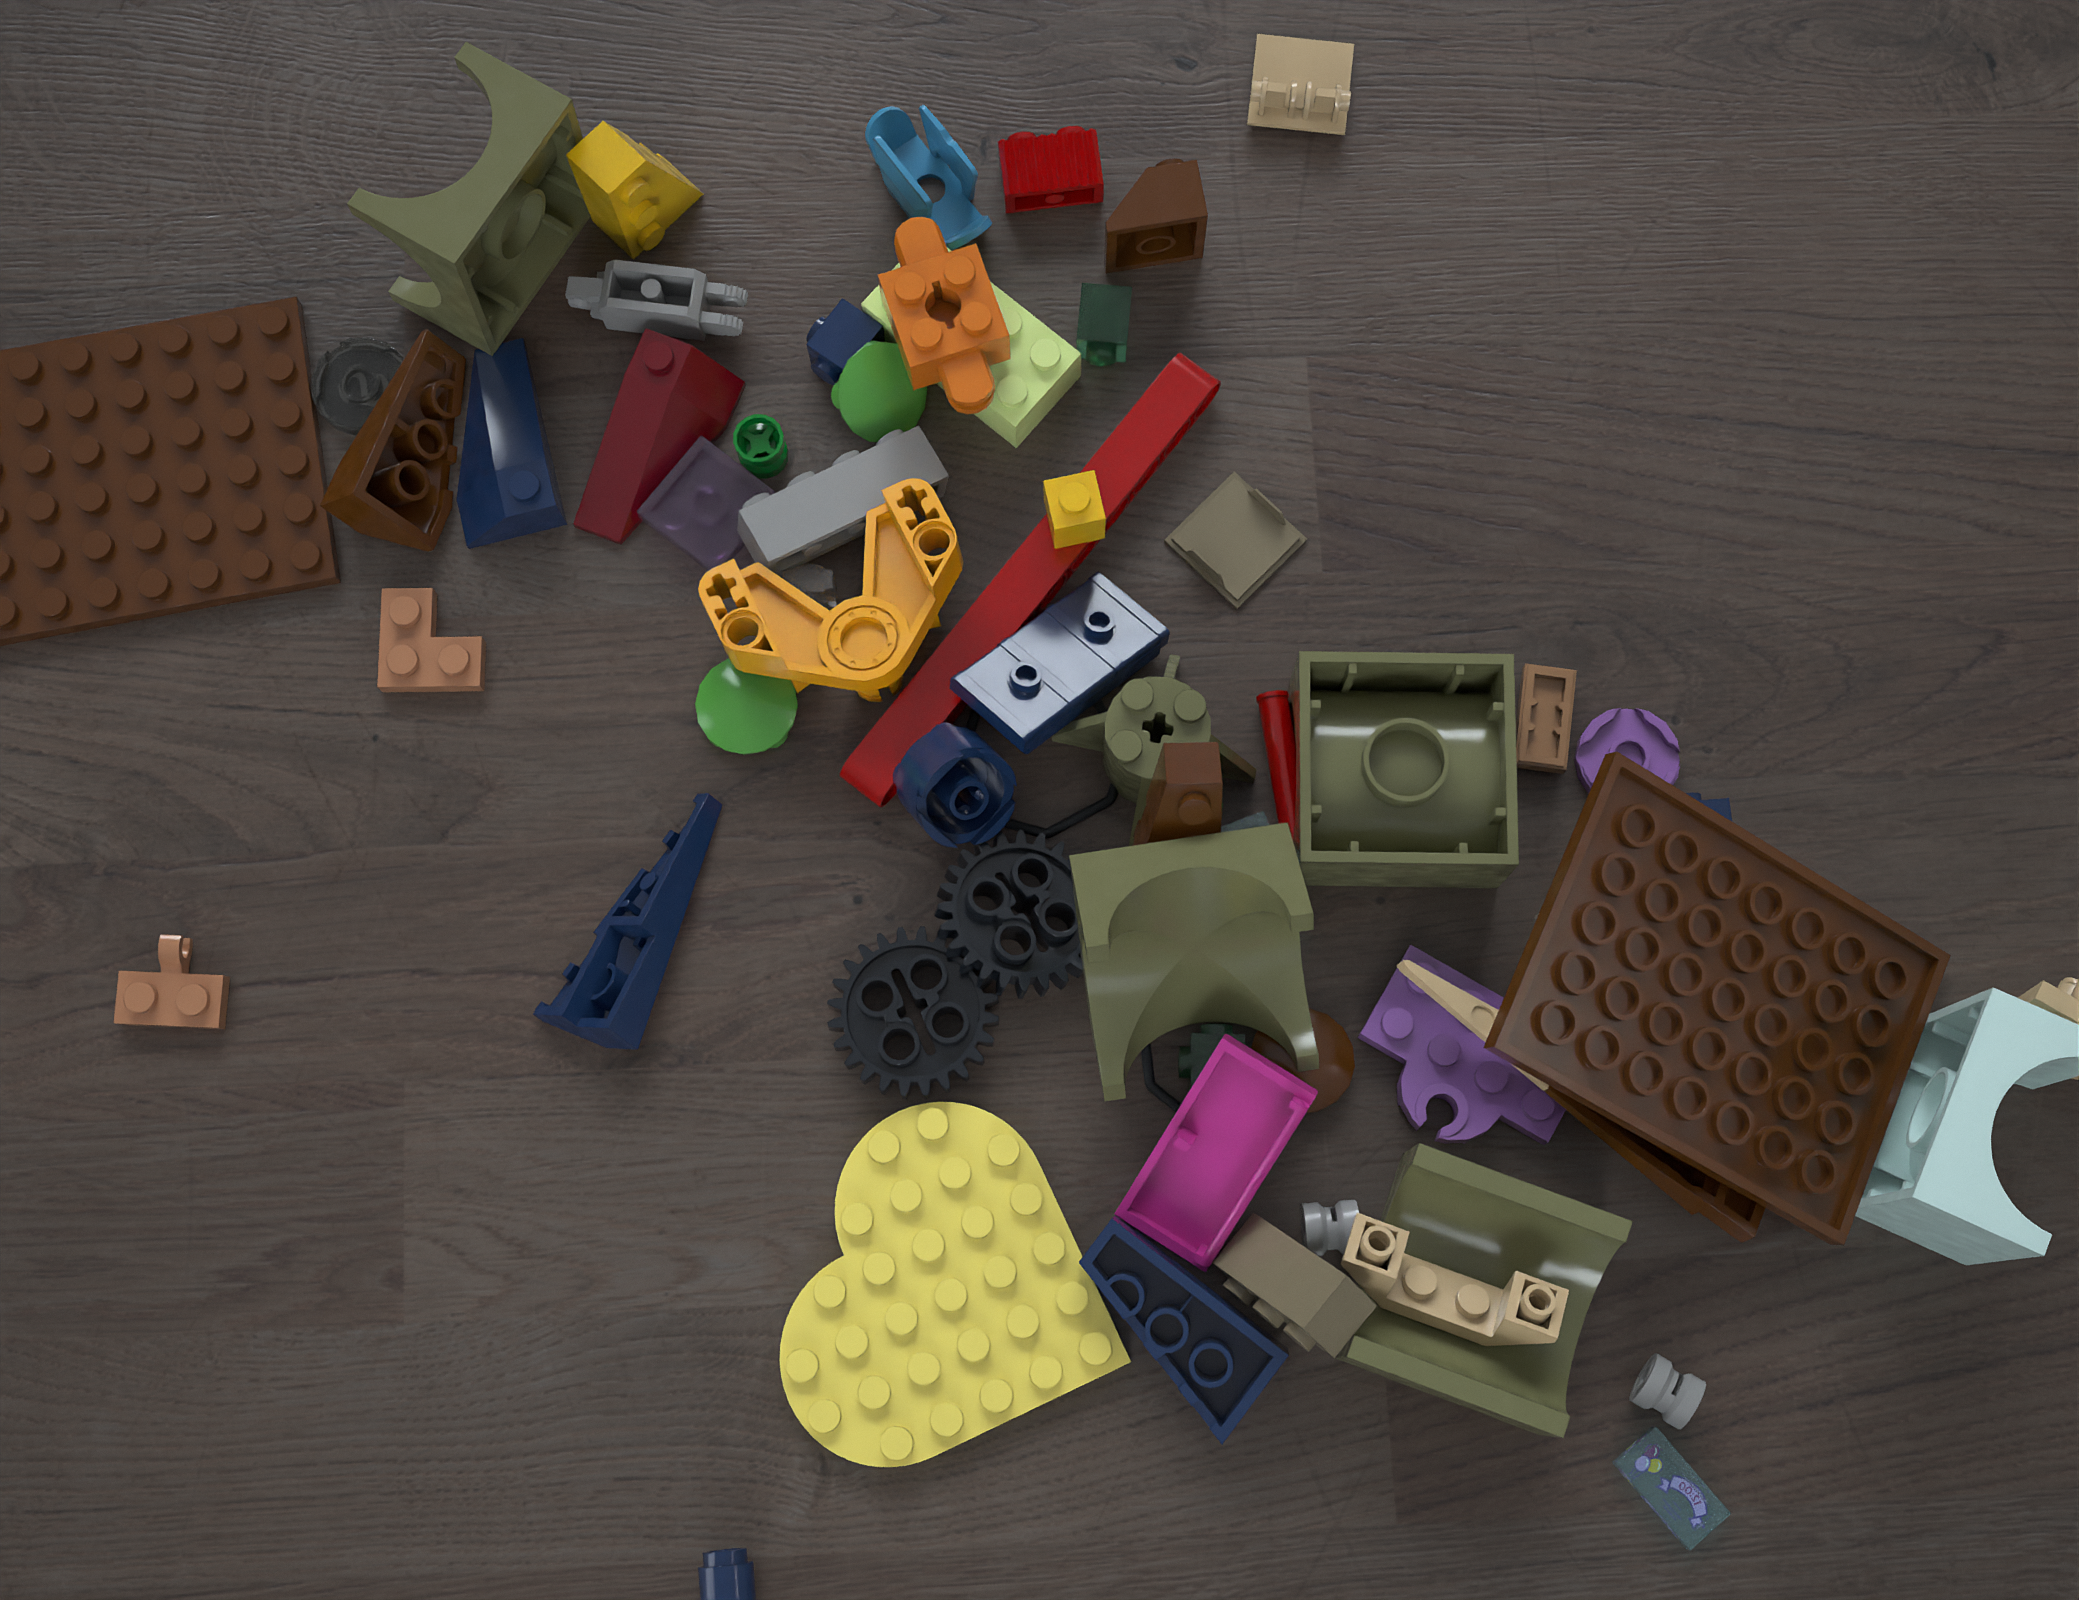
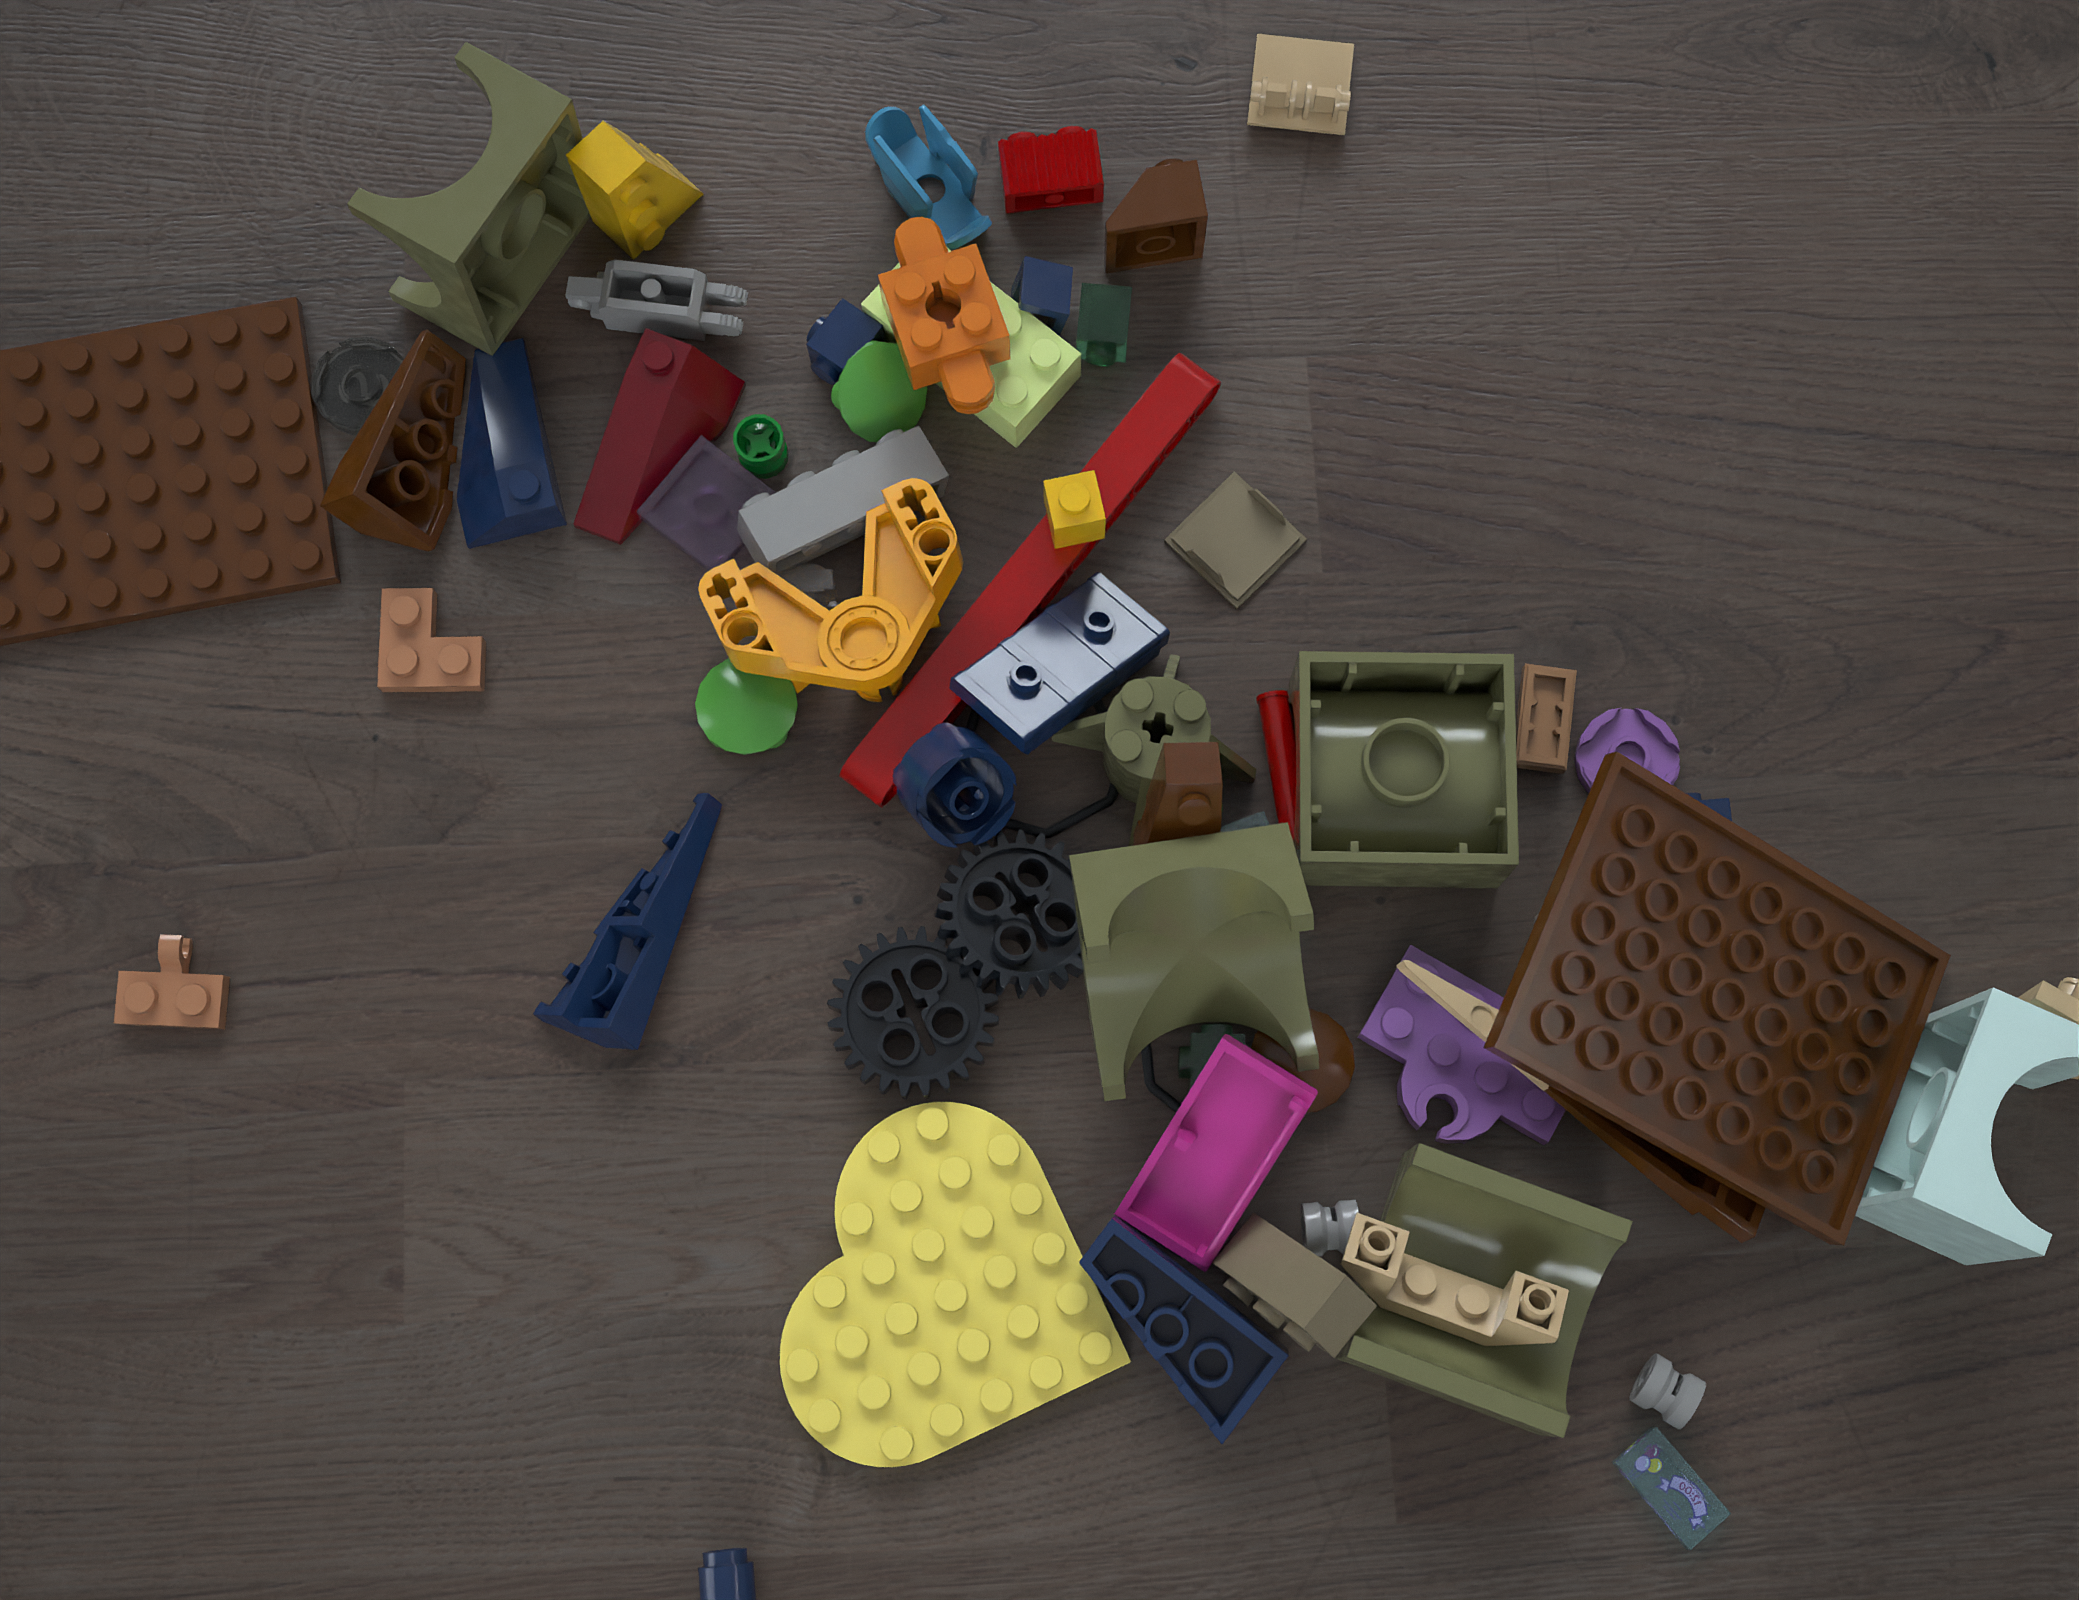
(1044, 290): none -> dark blue panel

